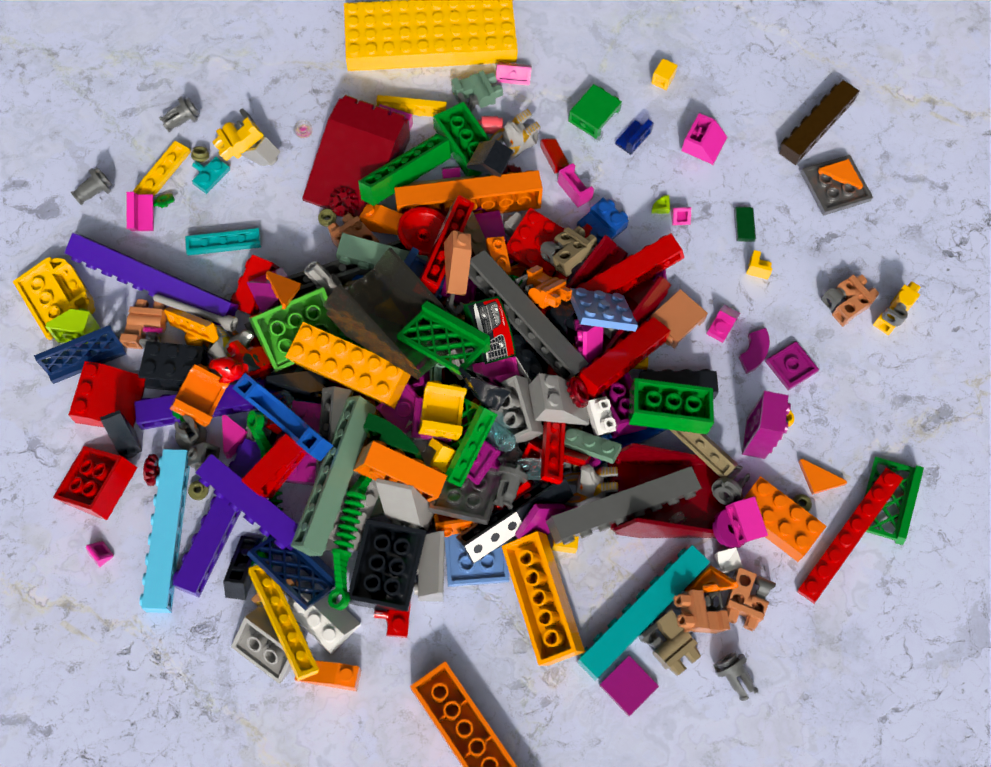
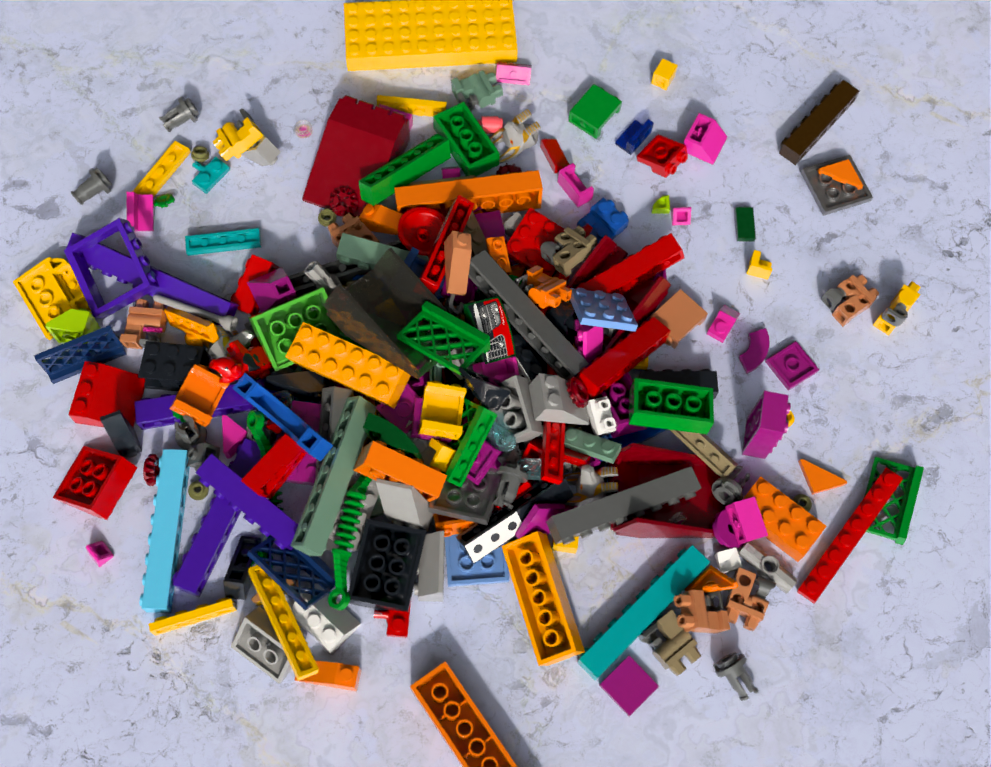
(85, 278): none -> dark purple window
(185, 618): none -> yellow plate
(283, 288): orange tile -> none
(490, 157): black slope -> none
(663, 155): none -> red plate
(757, 558): none -> light grey piece

